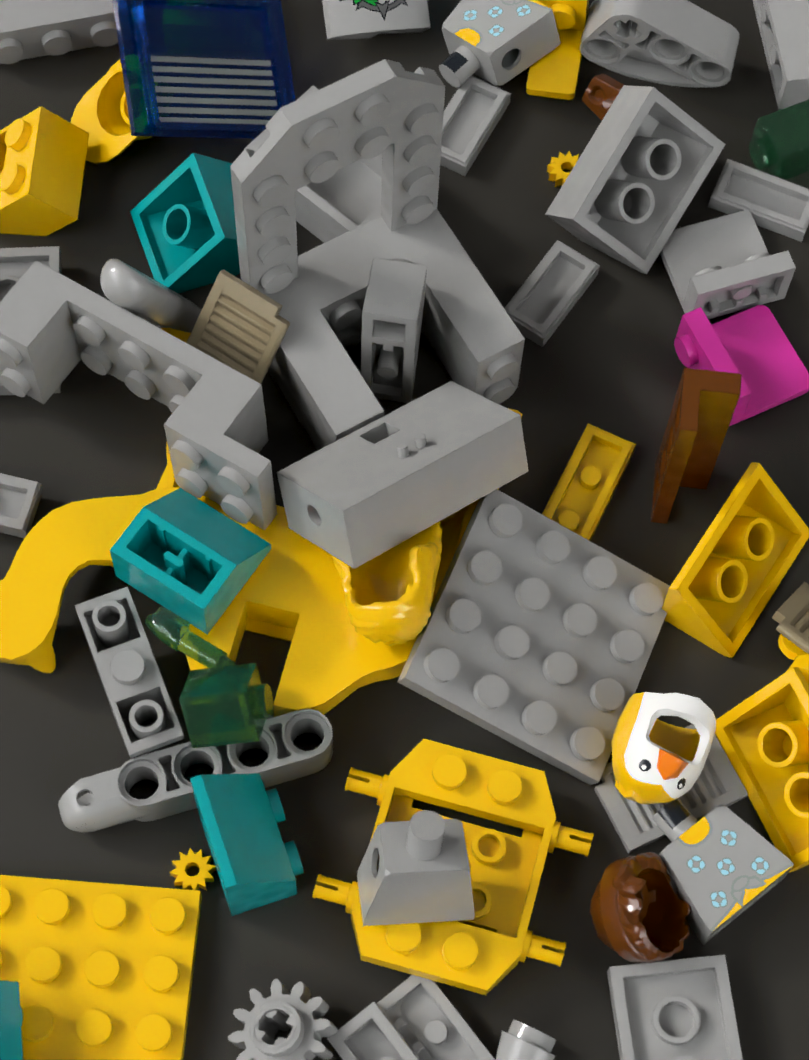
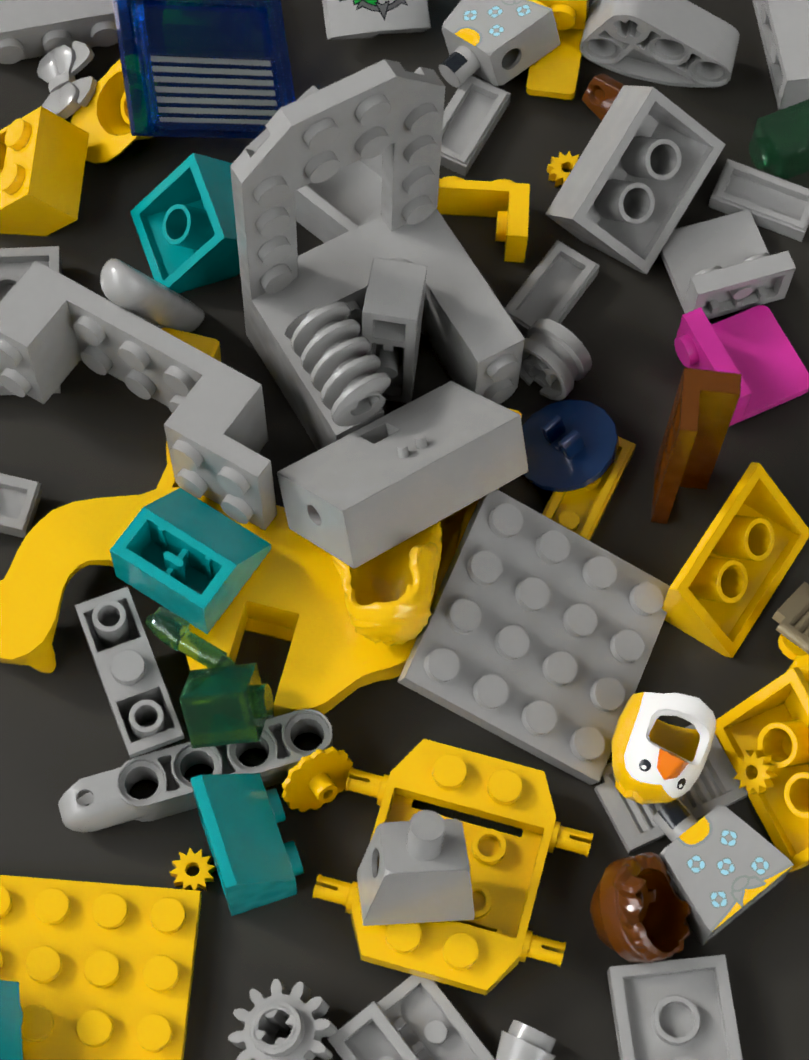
(59, 70): none -> light grey piece
(239, 327): dark tan window -> none
(316, 779): none -> yellow piece
(339, 363): none -> light grey piece
(495, 198): none -> yellow bracket
(553, 359): none -> light grey wheel
(569, 445): none -> dark blue piece
(764, 767): none -> yellow piece

